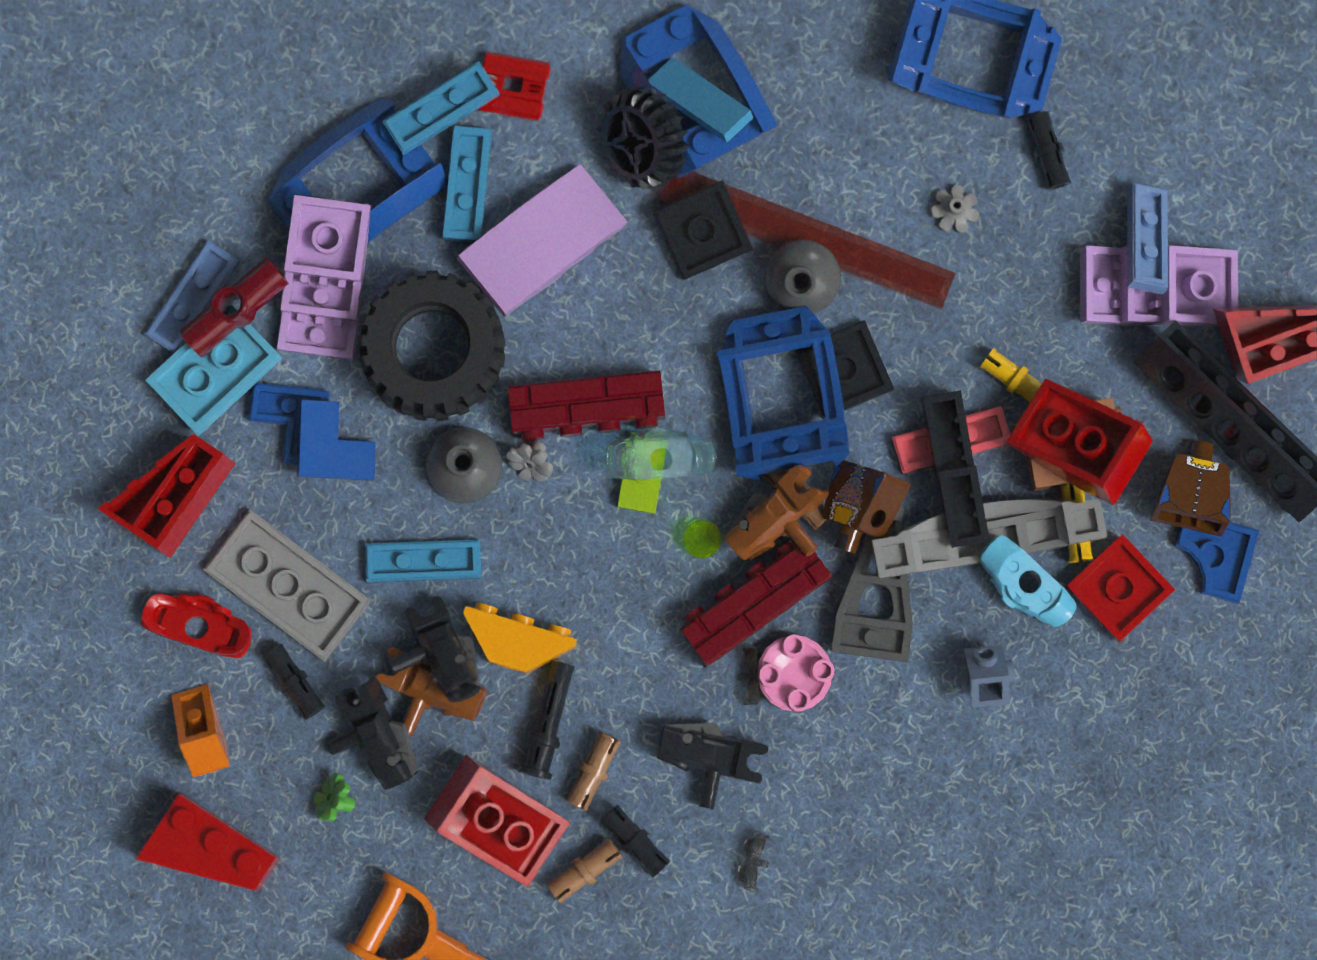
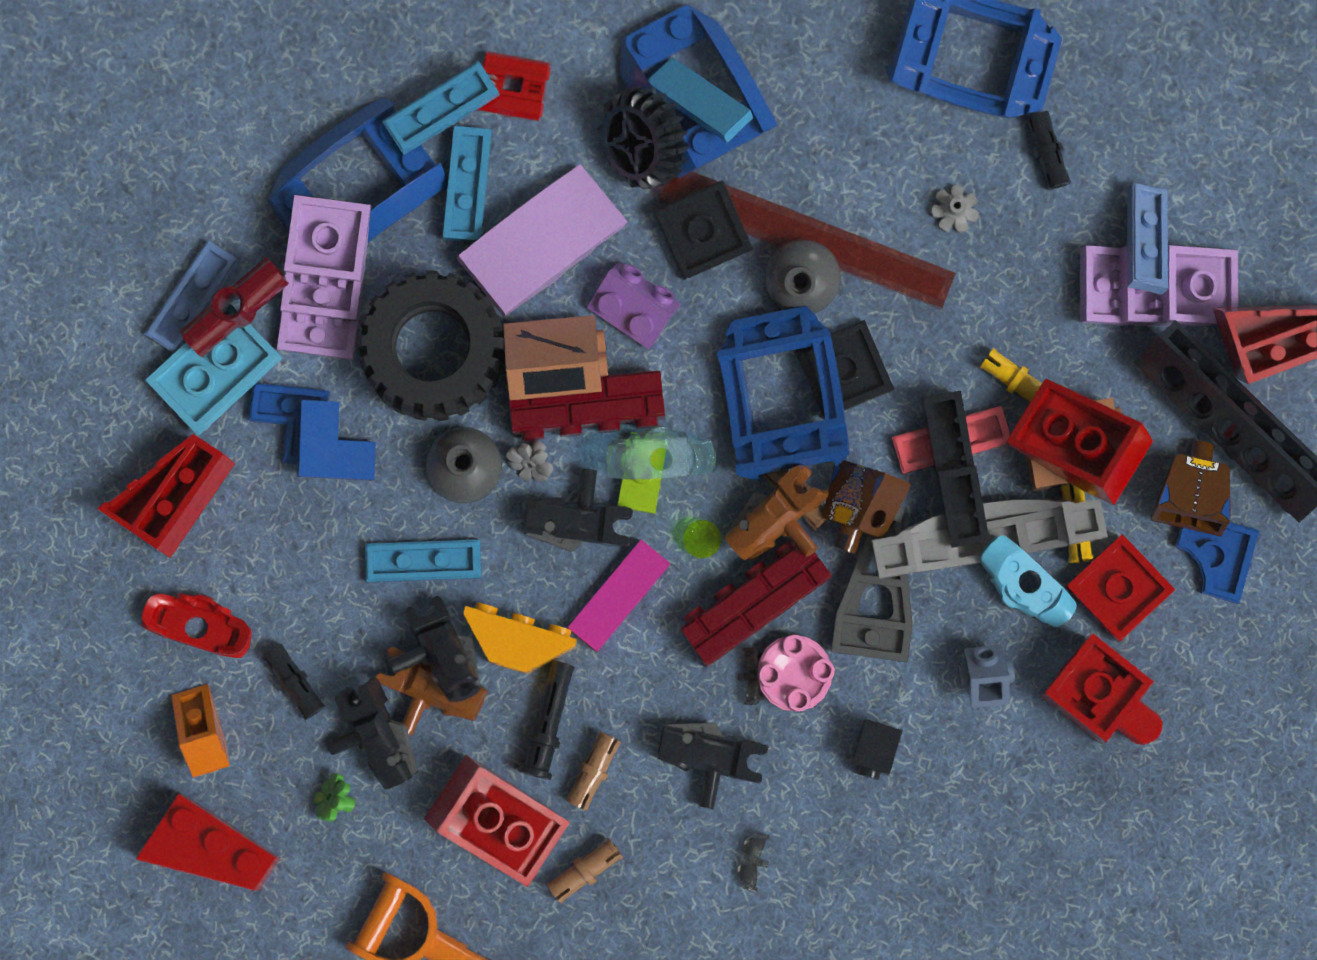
(287, 585): light grey tile -> none
(554, 357): none -> nougat brick
(578, 521): none -> black piece
(619, 595): none -> dark pink tile
(634, 304): none -> medium lavender bracket
(635, 841): black pin -> none
(876, 749): none -> black brick
(1104, 697): none -> red brick

